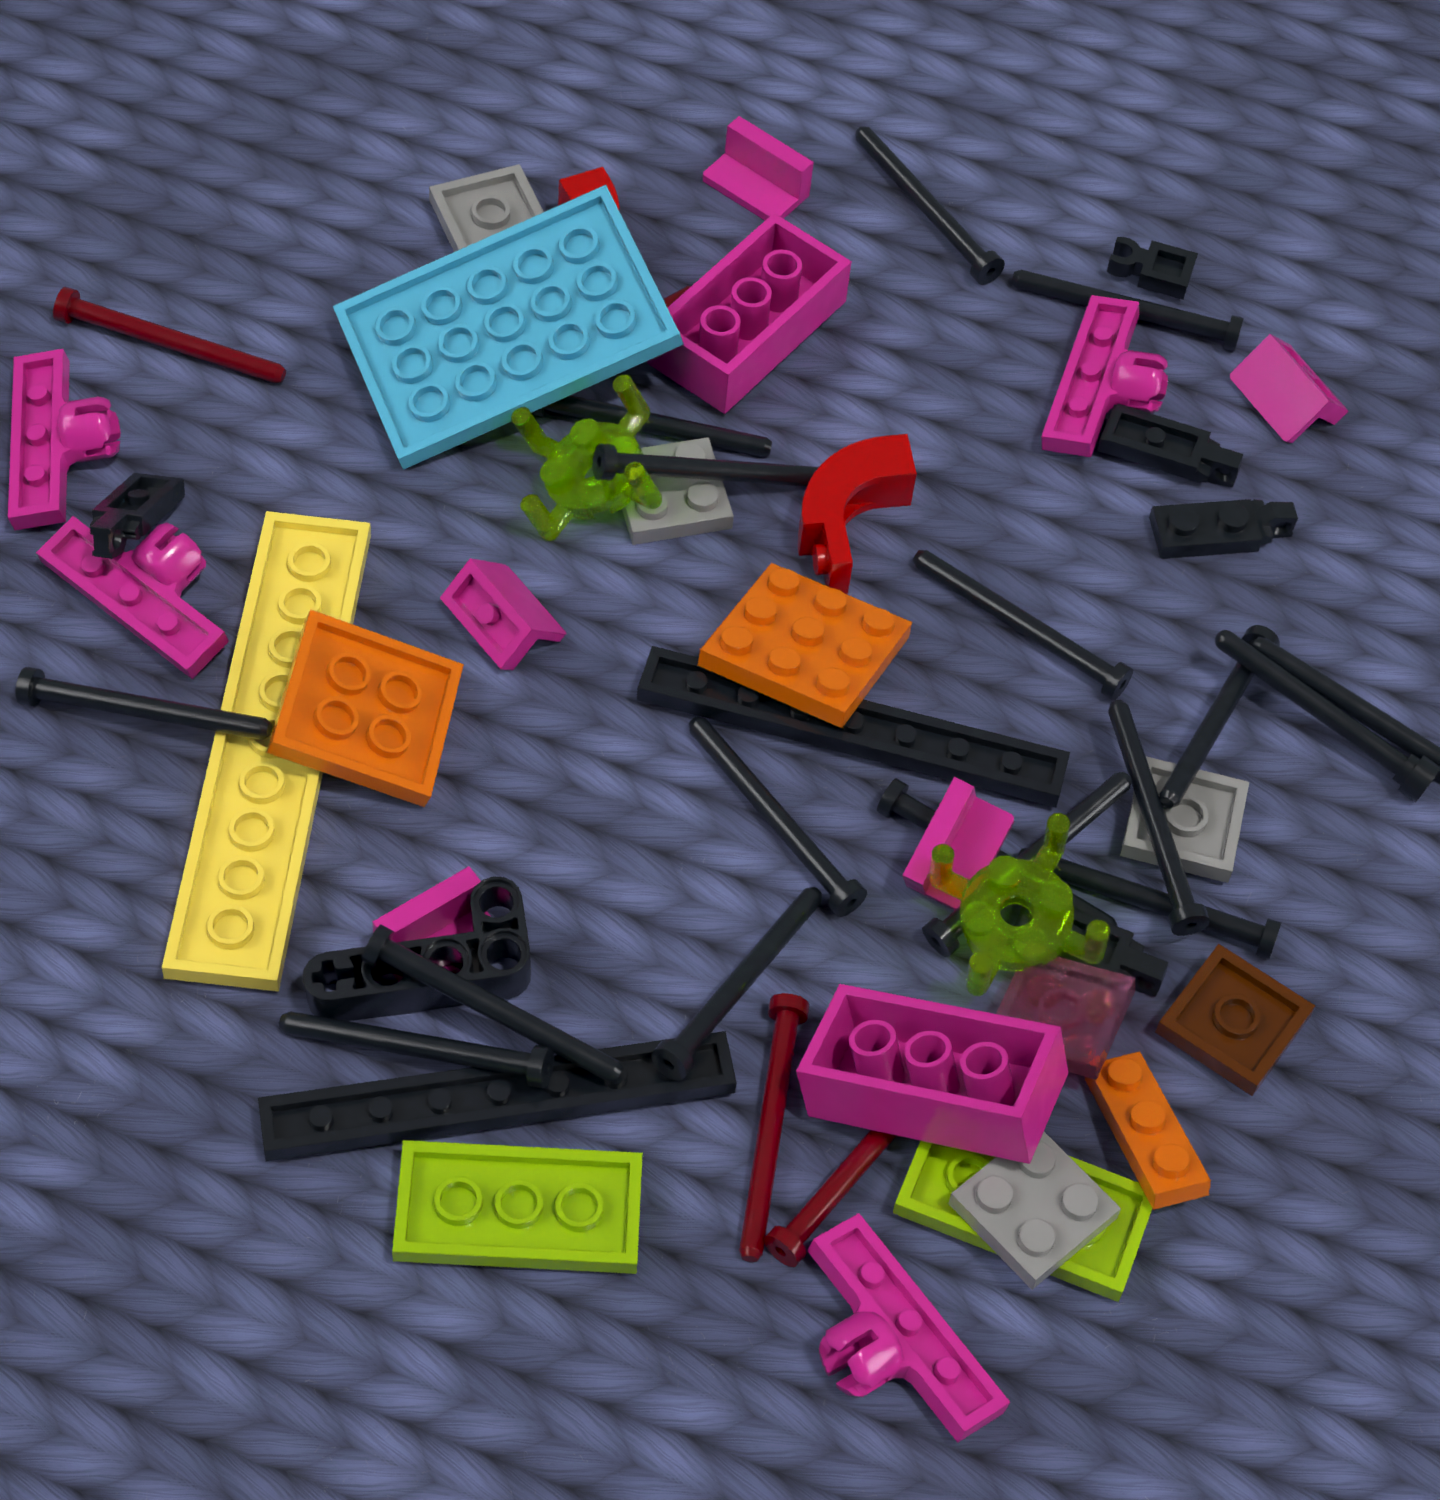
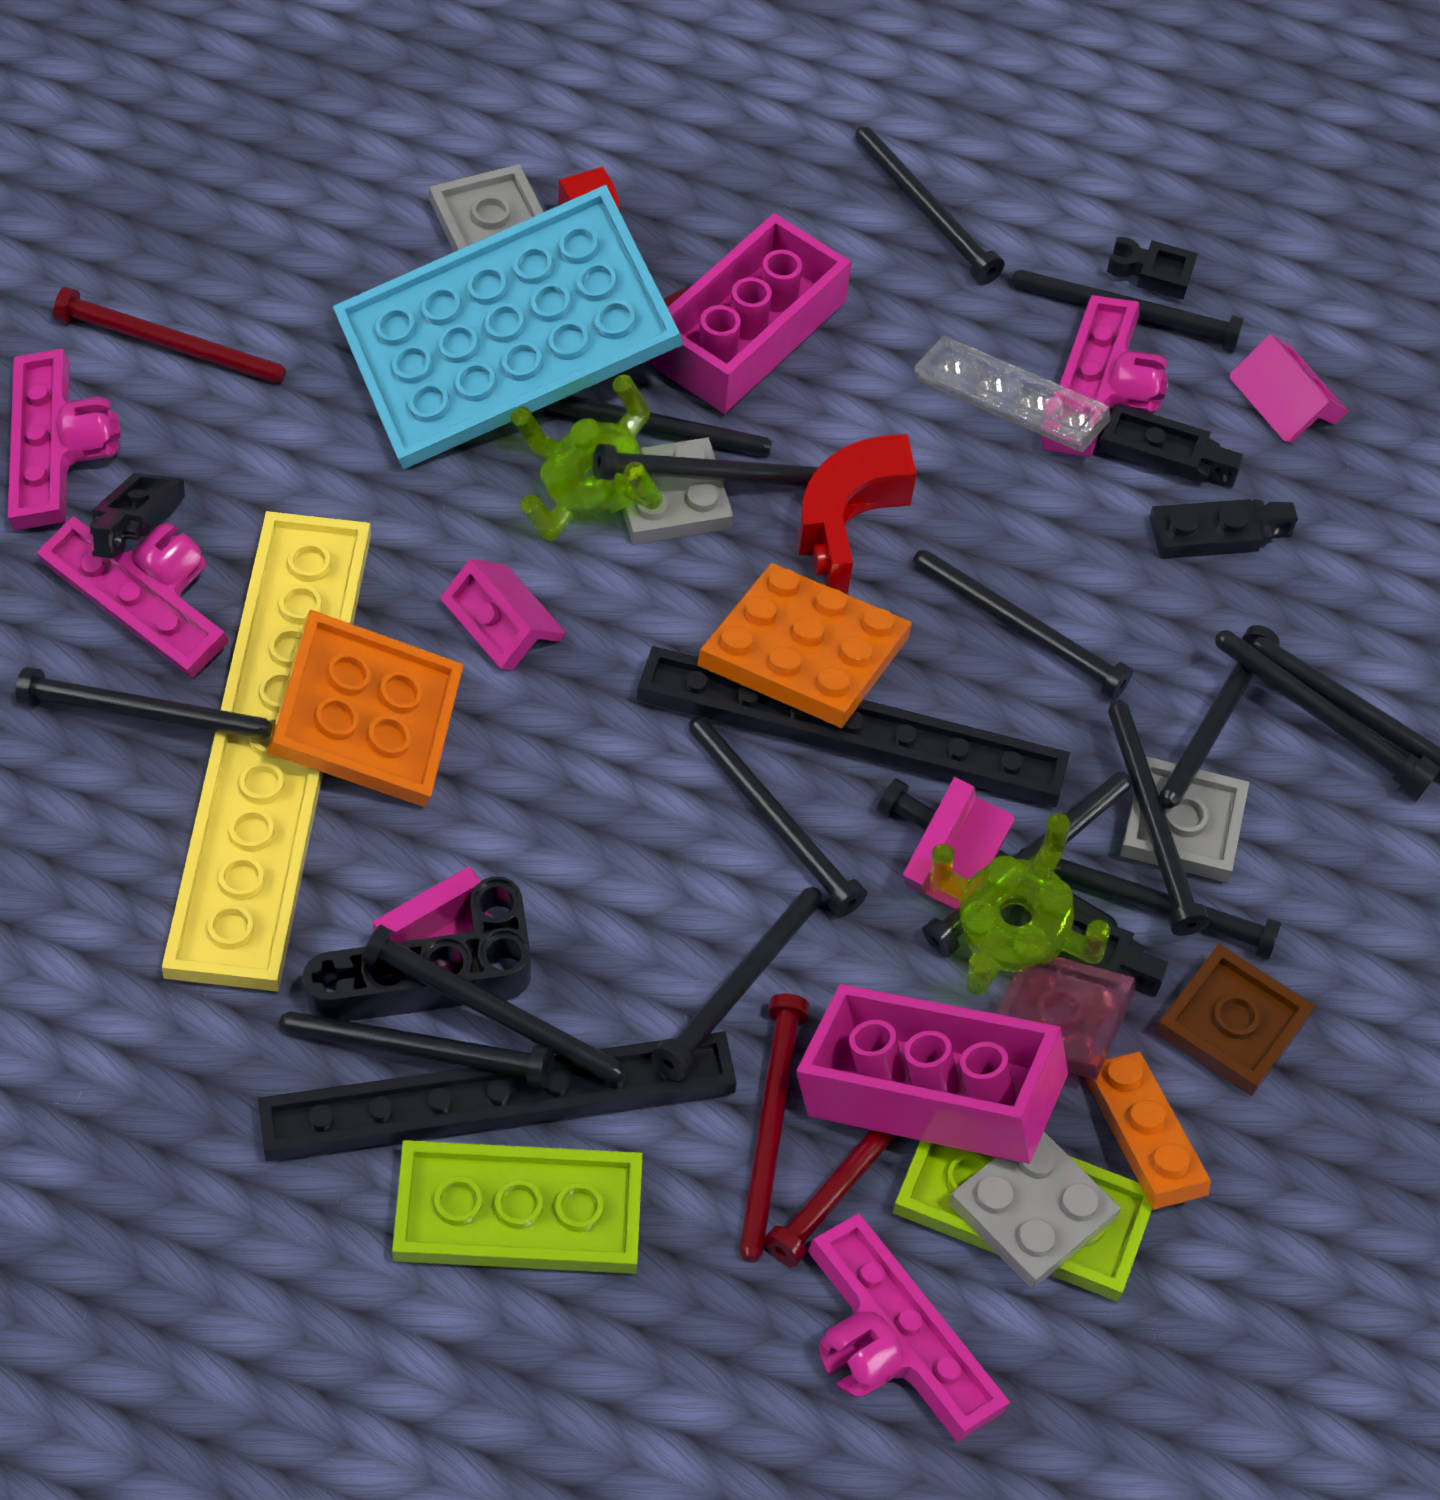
(760, 172): dark pink panel -> none
(1013, 393): none -> clear plate

